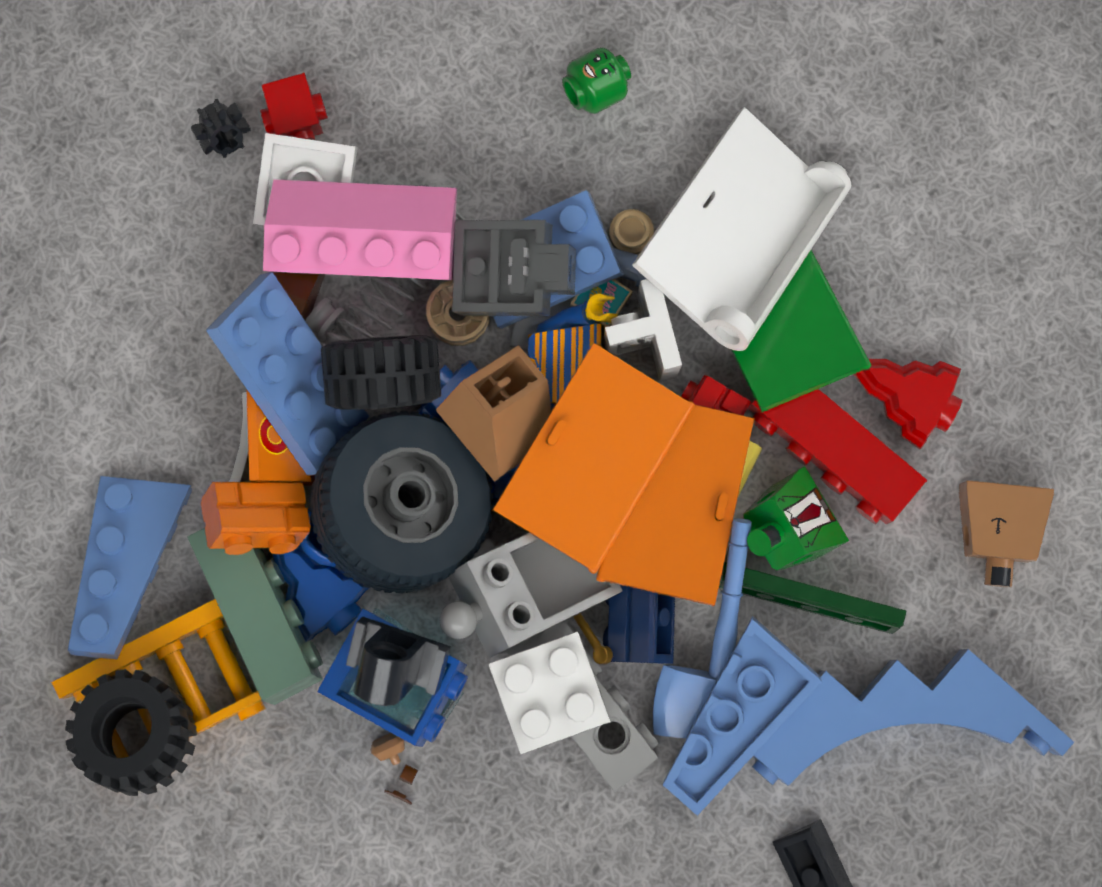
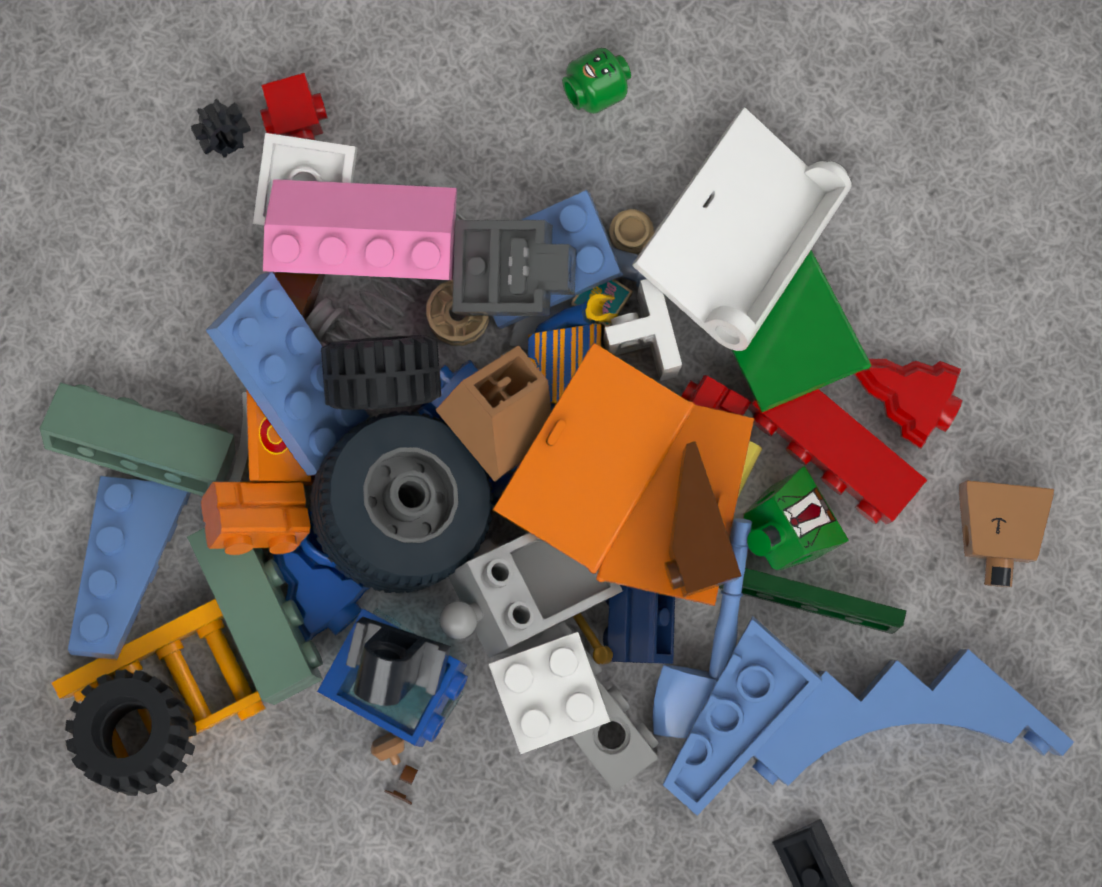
(137, 439): none -> sand green brick
(699, 540): none -> reddish brown slope

